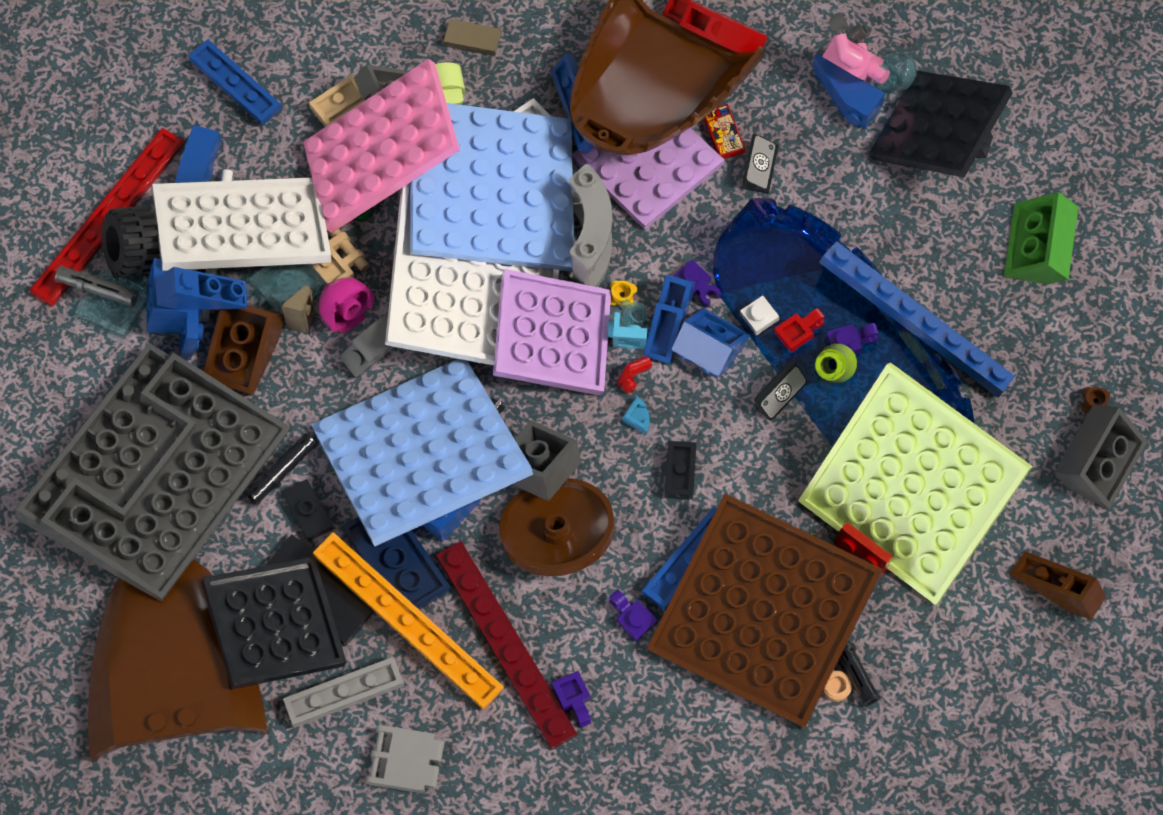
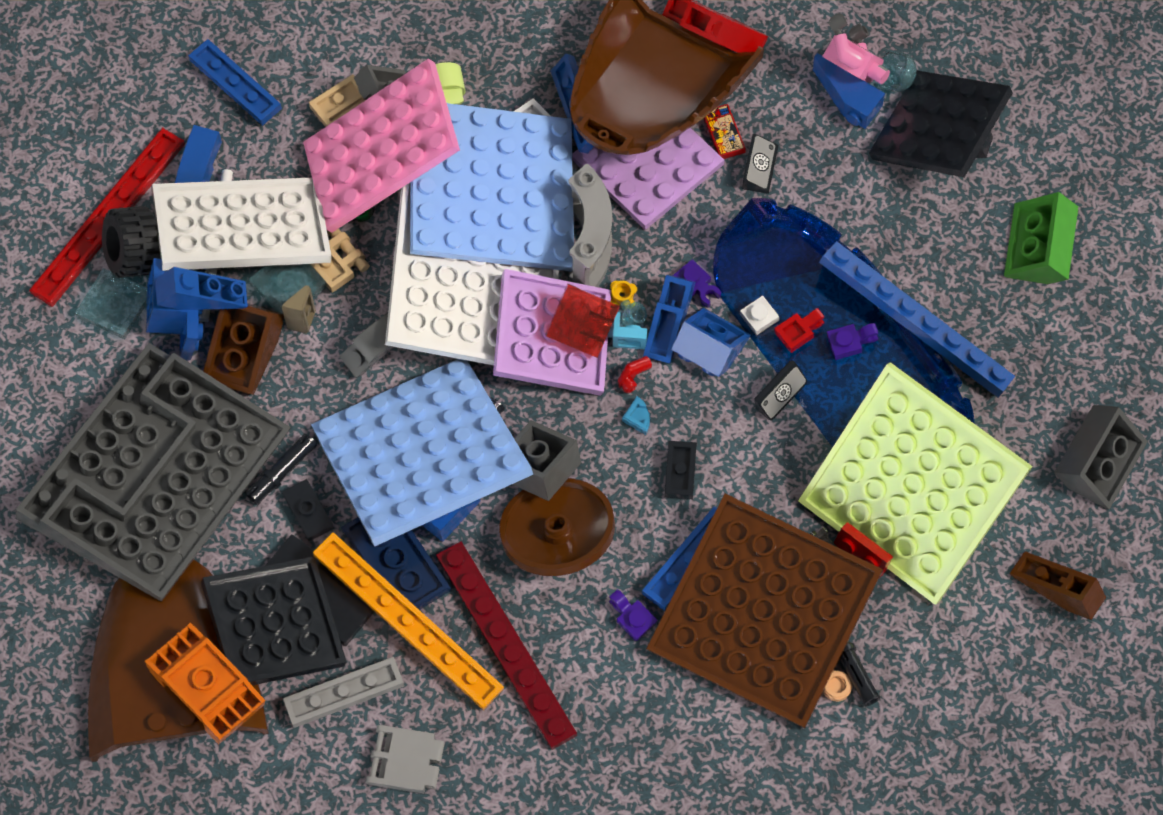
(86, 282): dark grey pin -> none
(205, 682): none -> orange plate
(344, 303): dark pink cylinder -> none
(472, 37): dark tan tile -> none
(573, 694): dark purple plate -> none
(582, 320): none -> clear red plate
(845, 361): lime plant -> none
(1090, 394): reddish brown plate -> none

